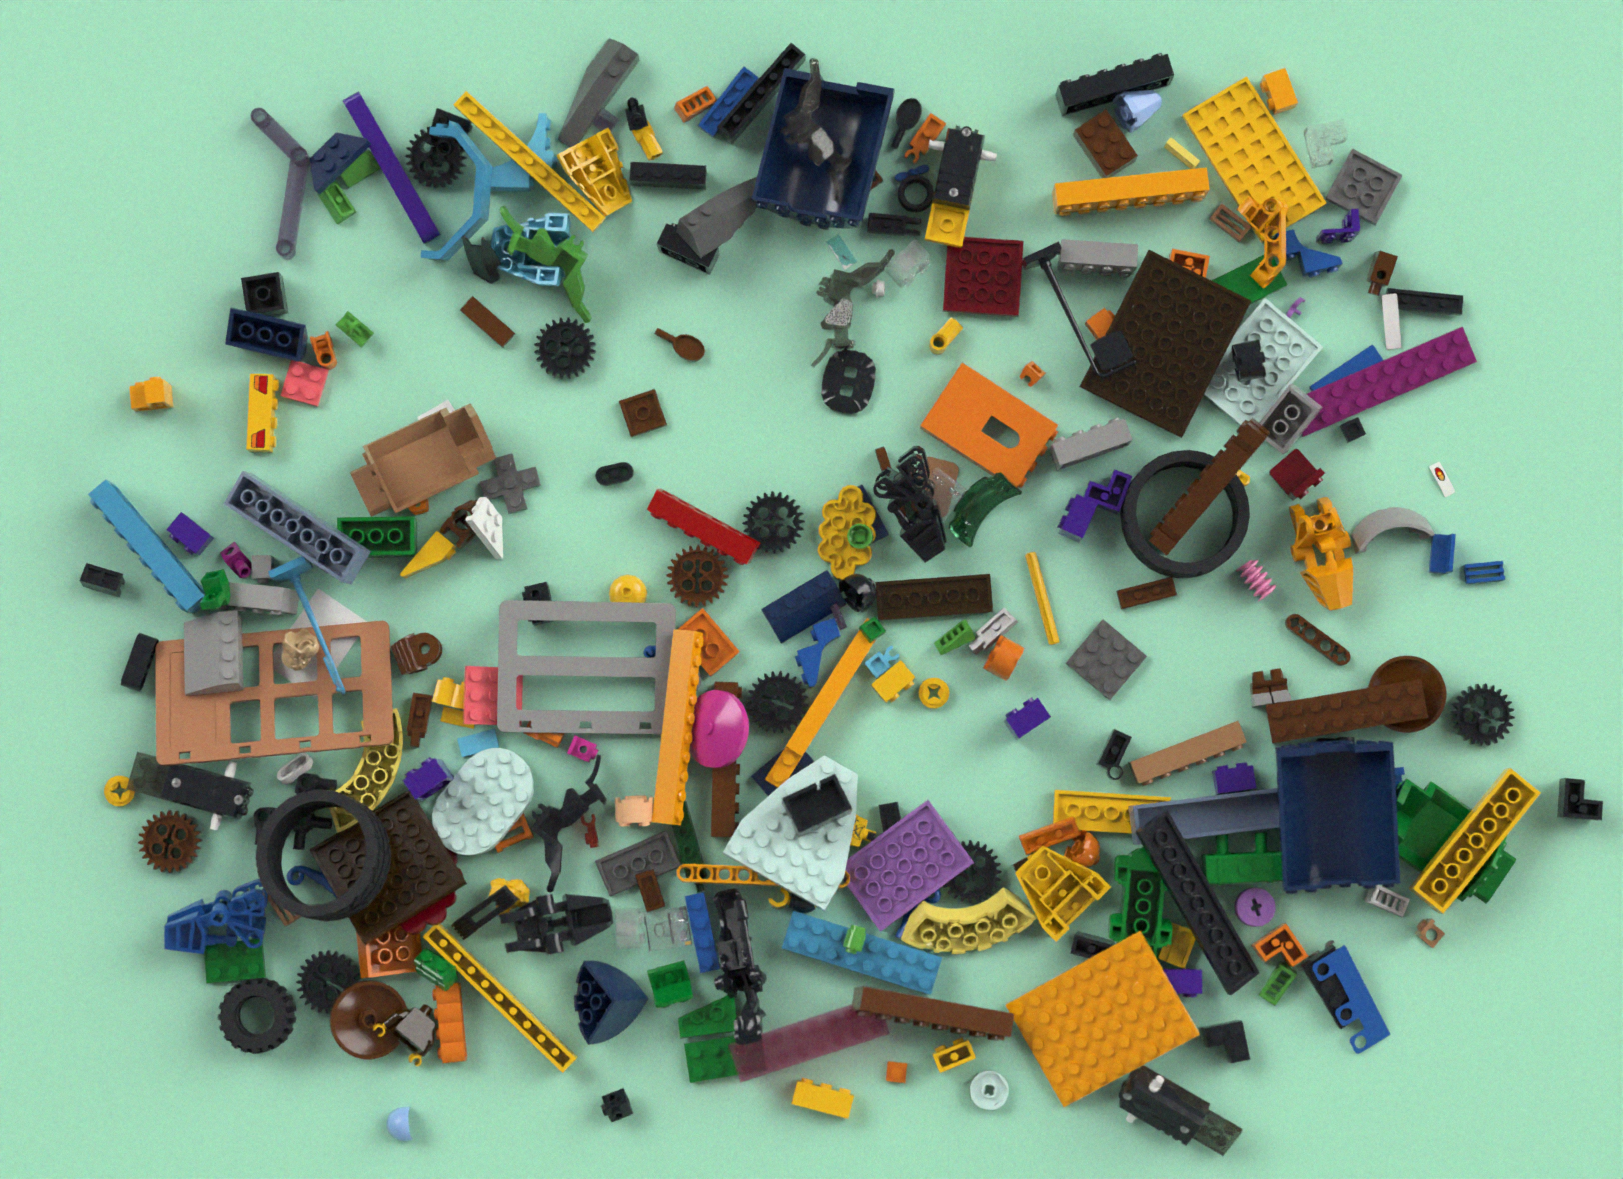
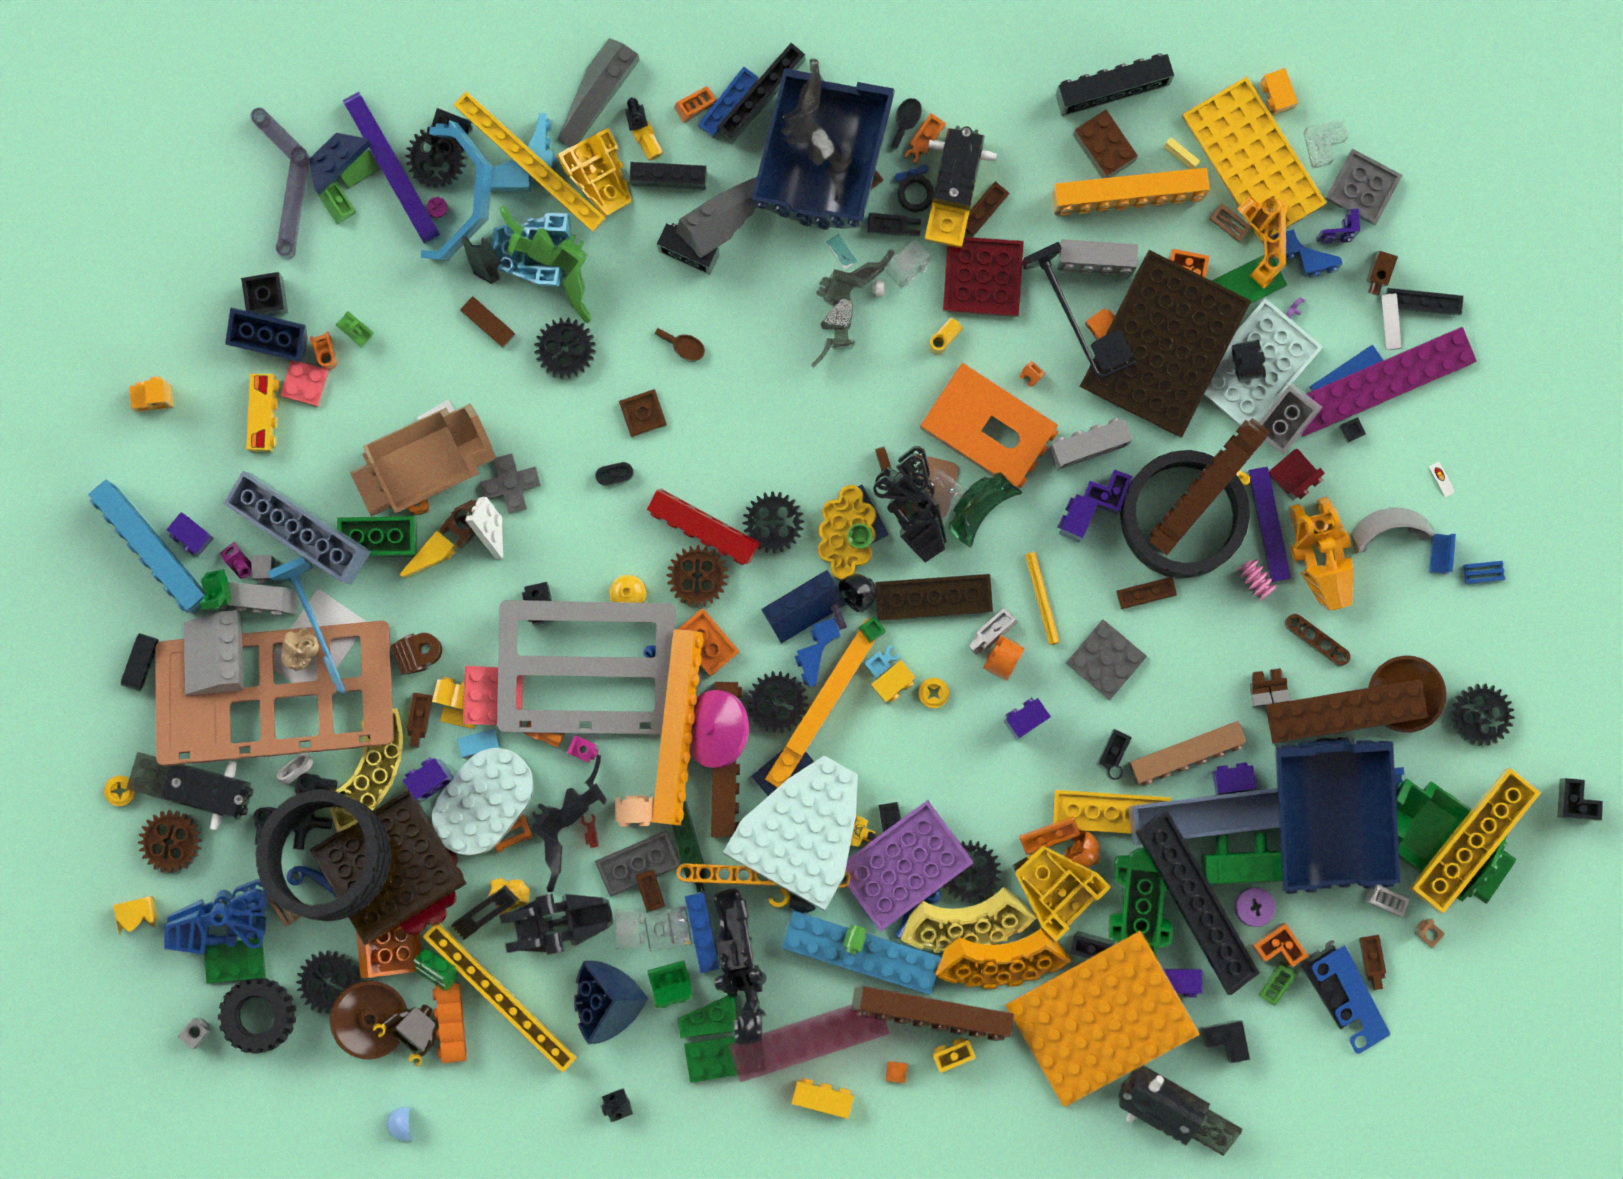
(102, 580): black hinge -> none
(130, 913): none -> yellow piece
(187, 1037): none -> light grey brick
(437, 208): none -> magenta piece
(605, 120): tile -> none
(816, 808): black piece -> none
(834, 378): black piece -> none
(955, 637): bright green slope -> none
(985, 208): none -> reddish brown tile
(999, 1094): light aqua plate -> none
(1001, 963): none -> light orange brick
(1136, 108): light blue cone -> none
(1180, 948): yellow plate -> none
(1269, 524): none -> dark purple tile
(1373, 960): none -> reddish brown hinge

